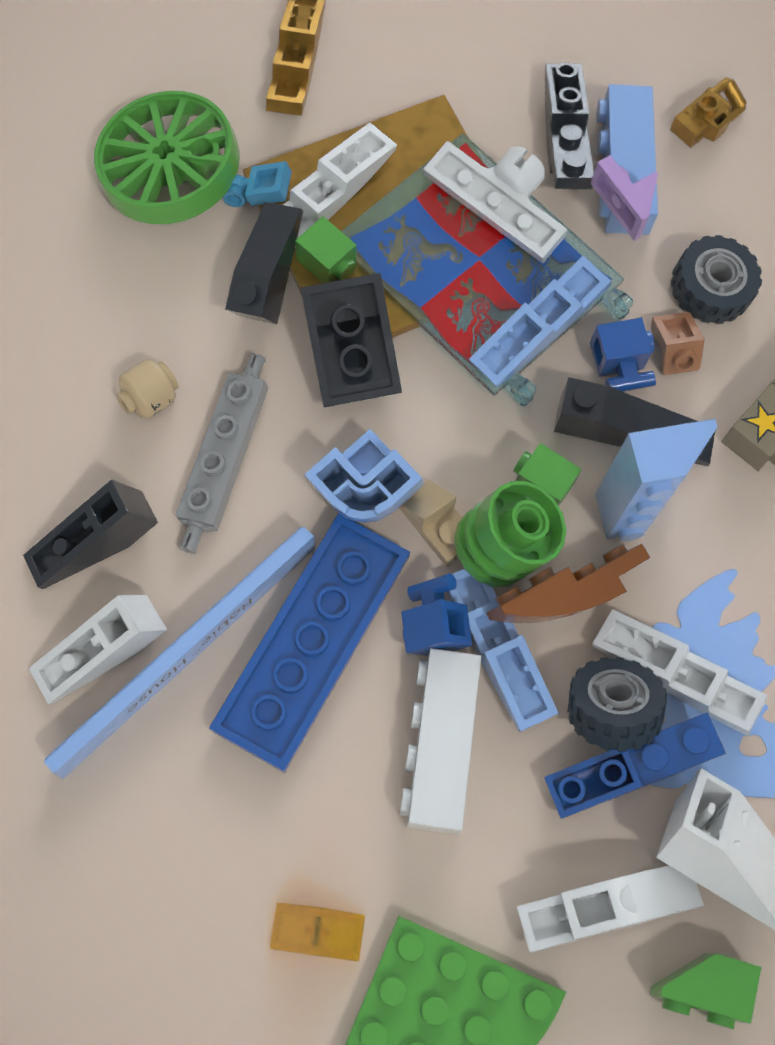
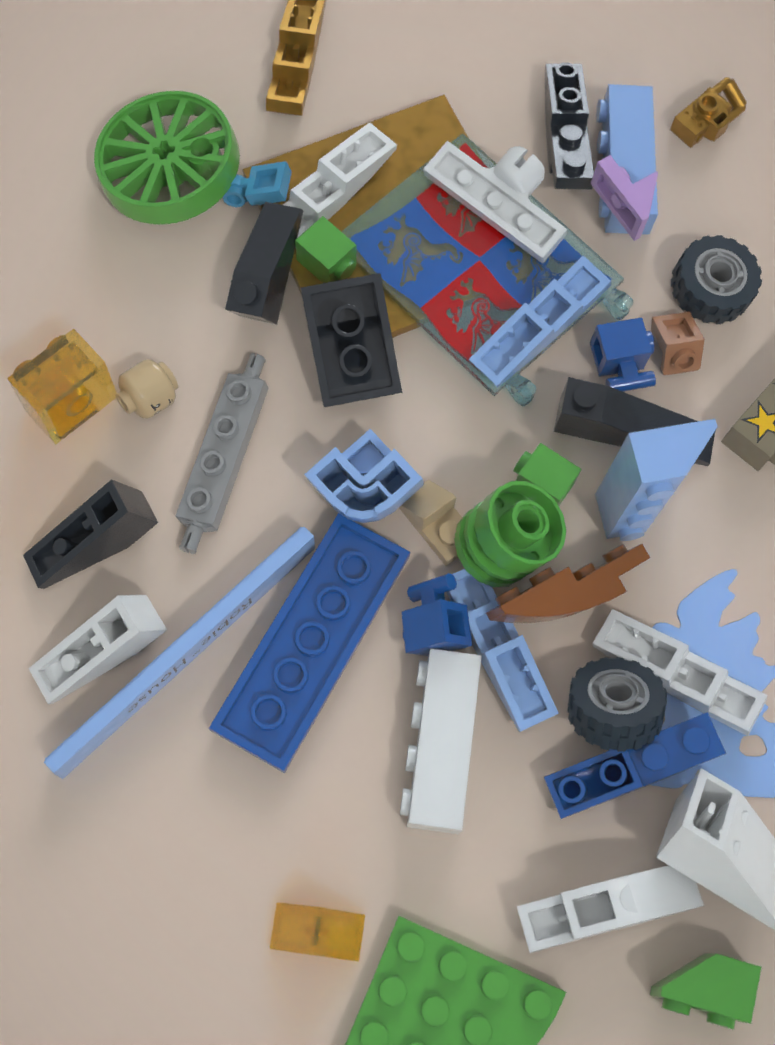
(63, 385): none -> clear yellow brick

